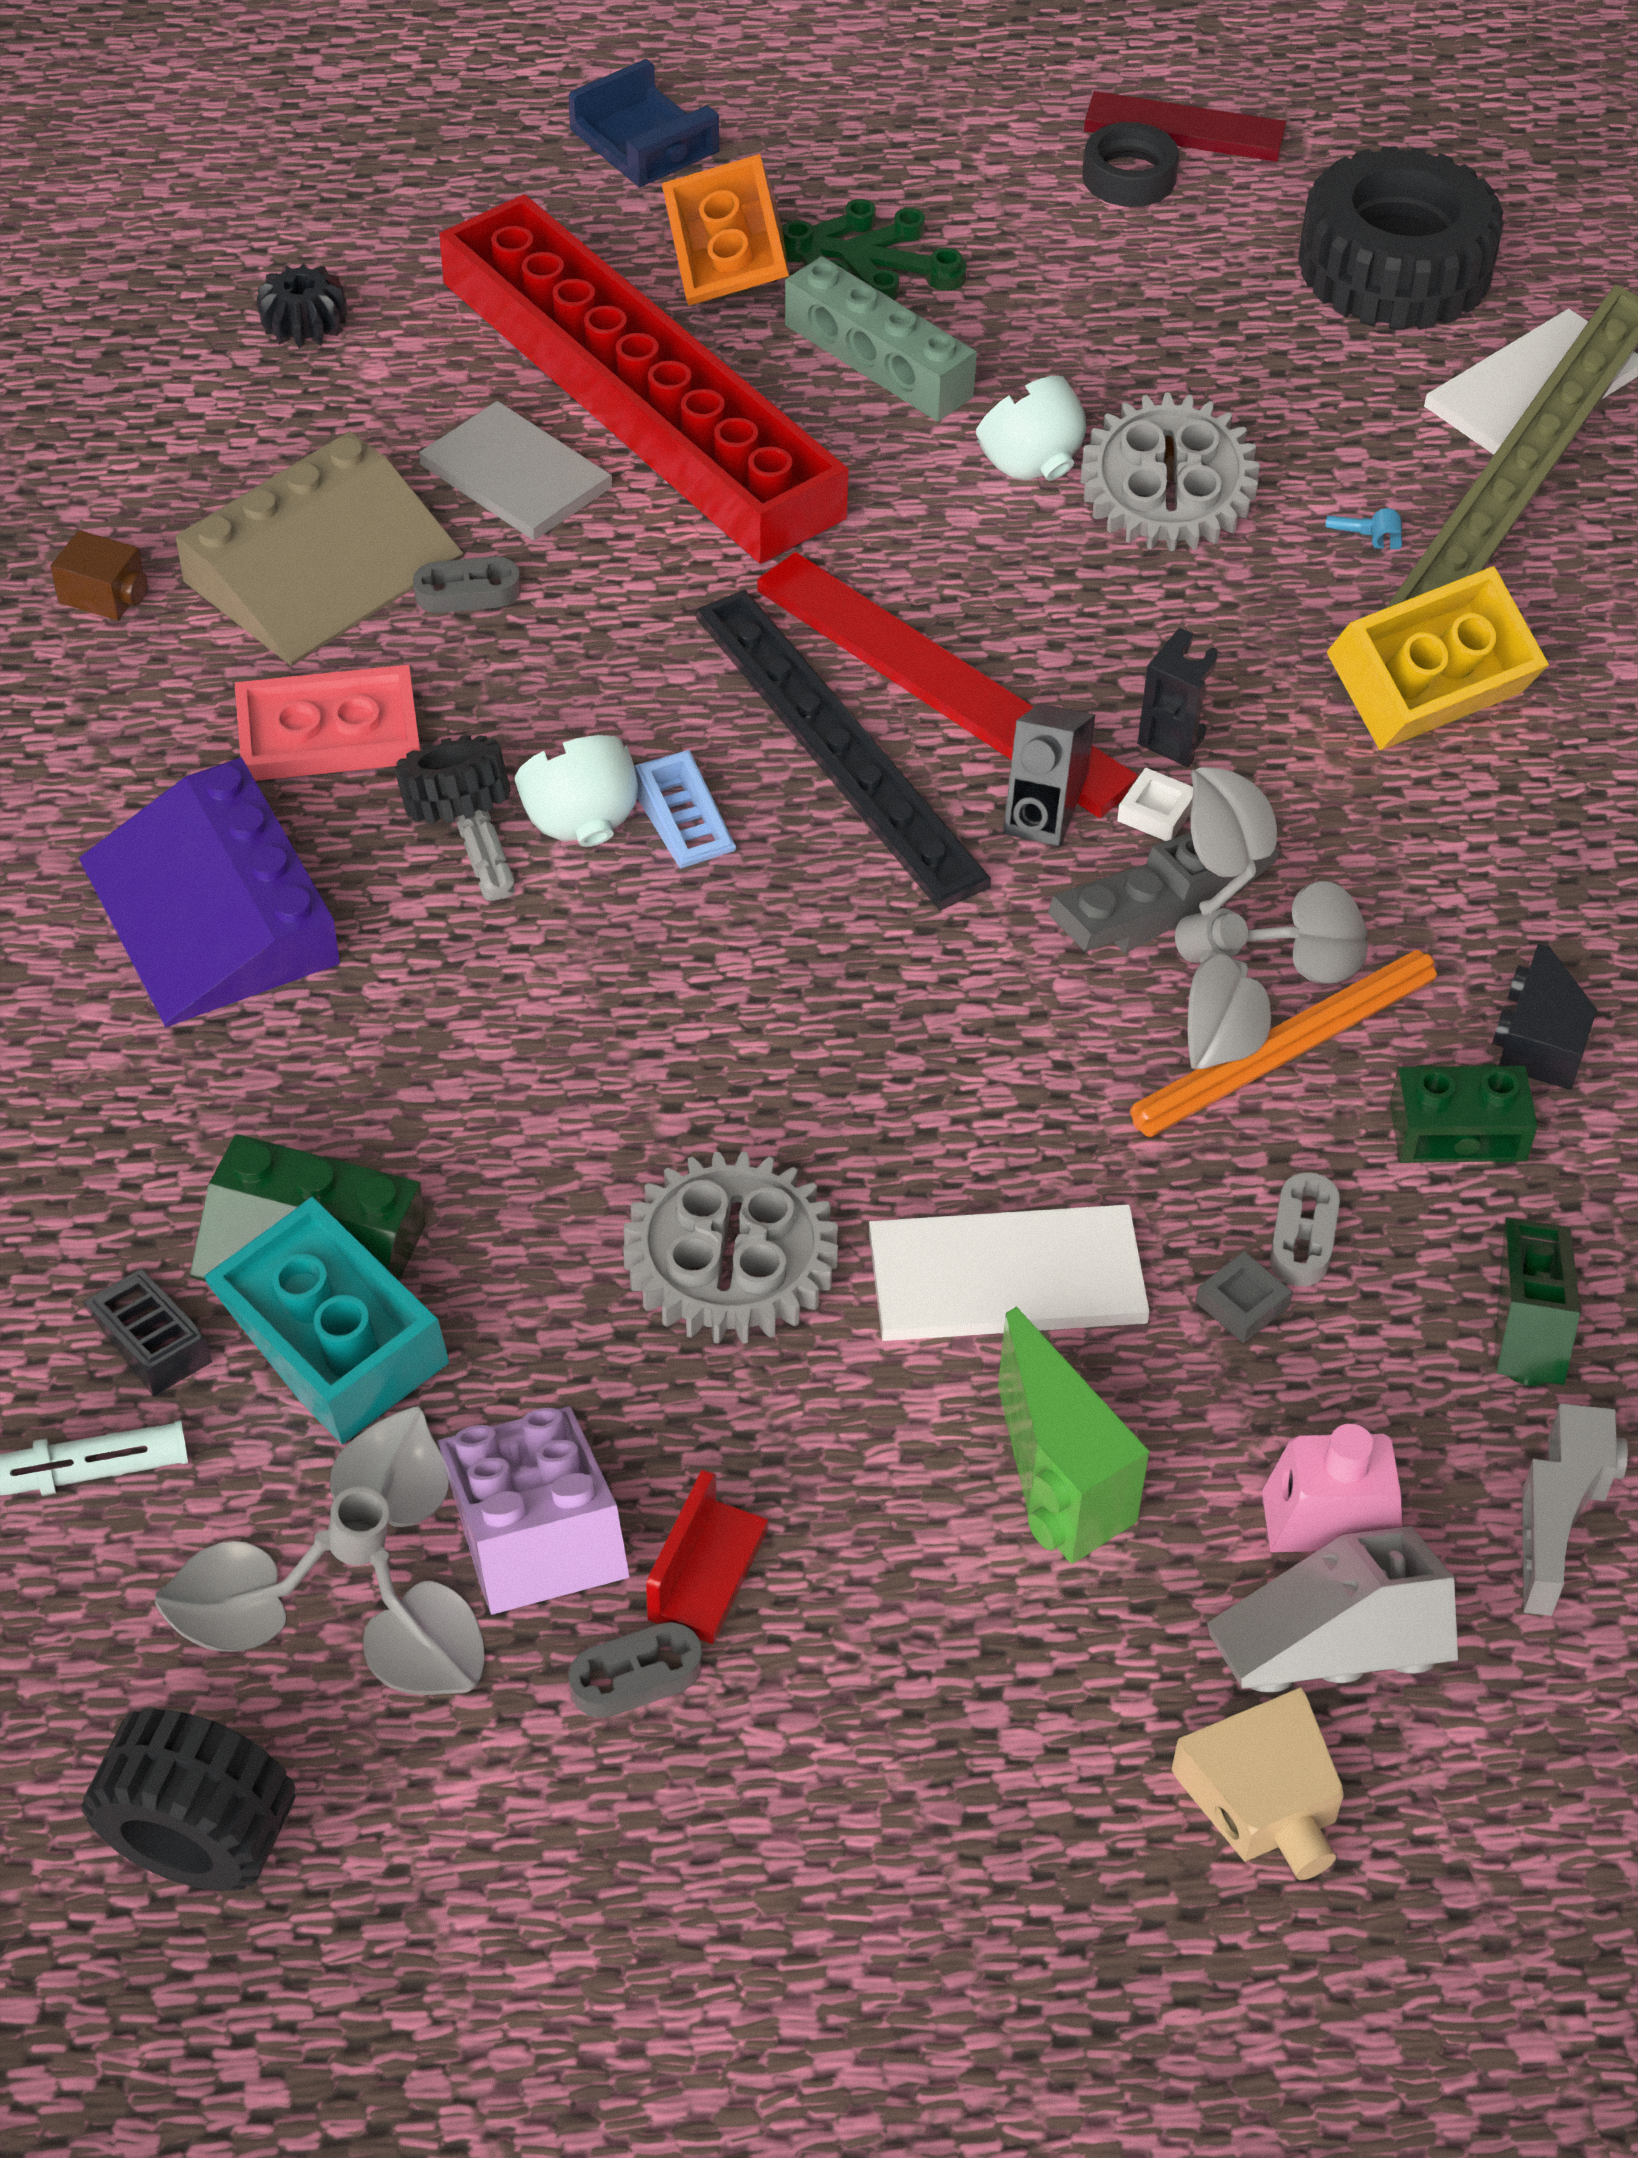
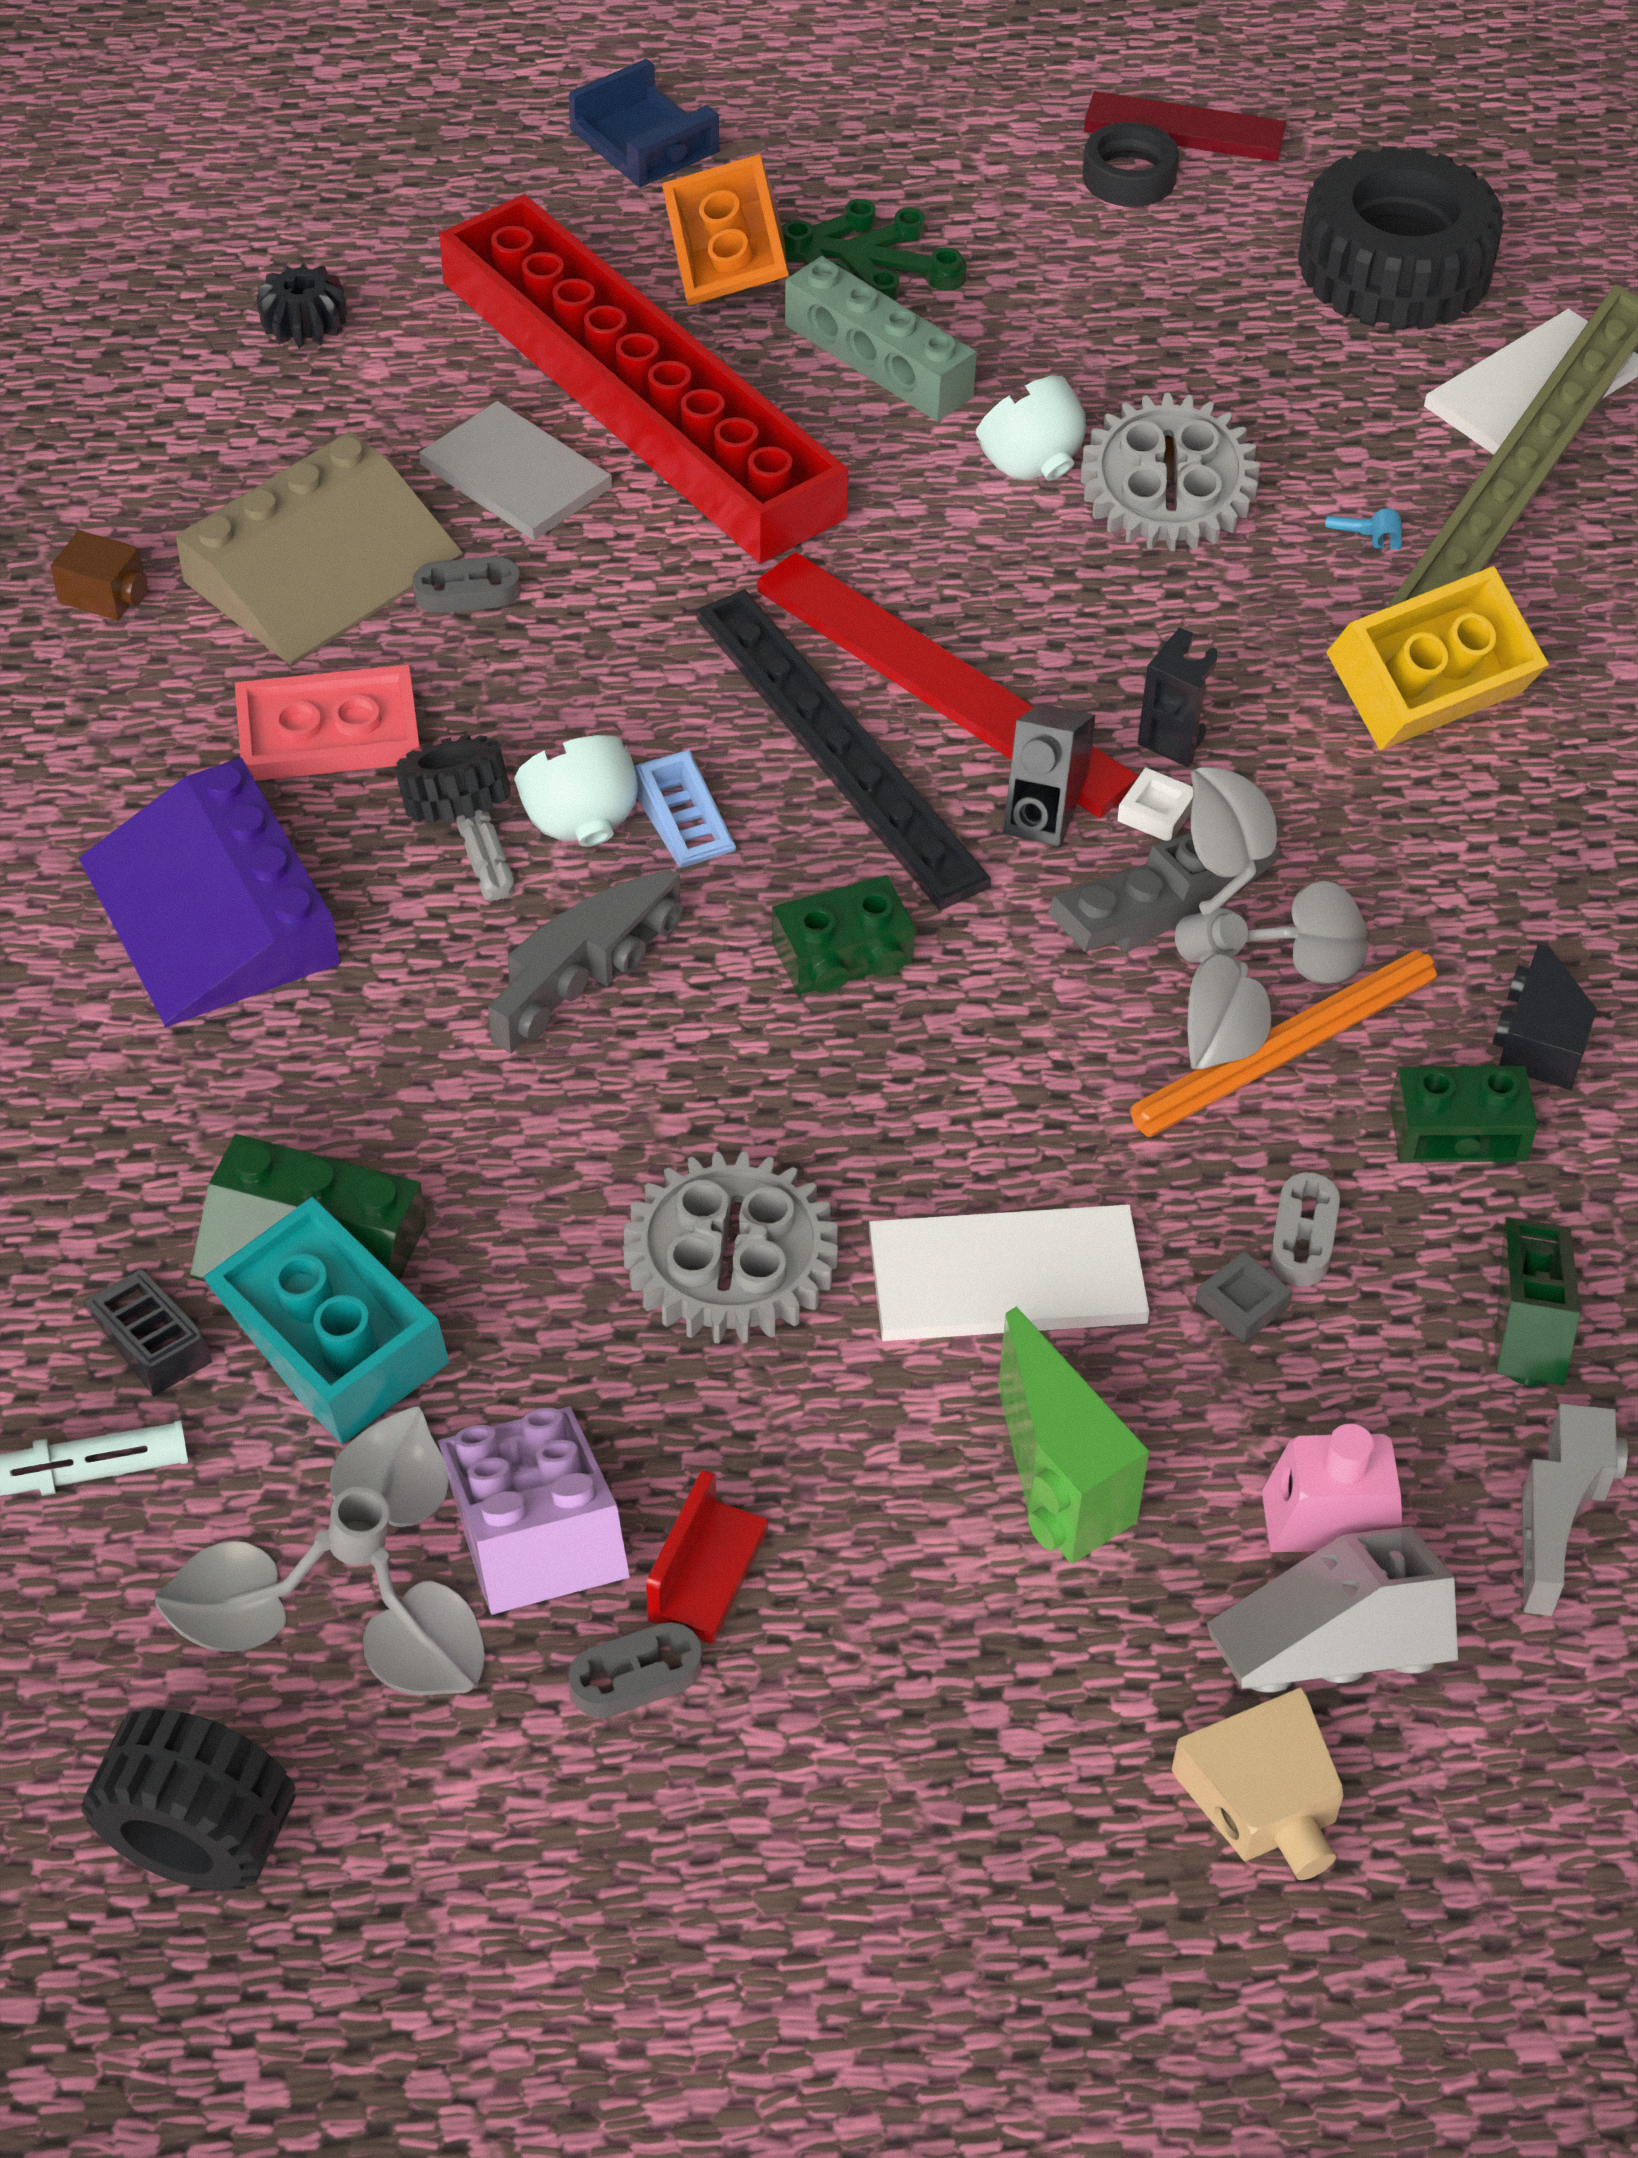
(586, 941): none -> dark grey slope
(843, 935): none -> dark green brick

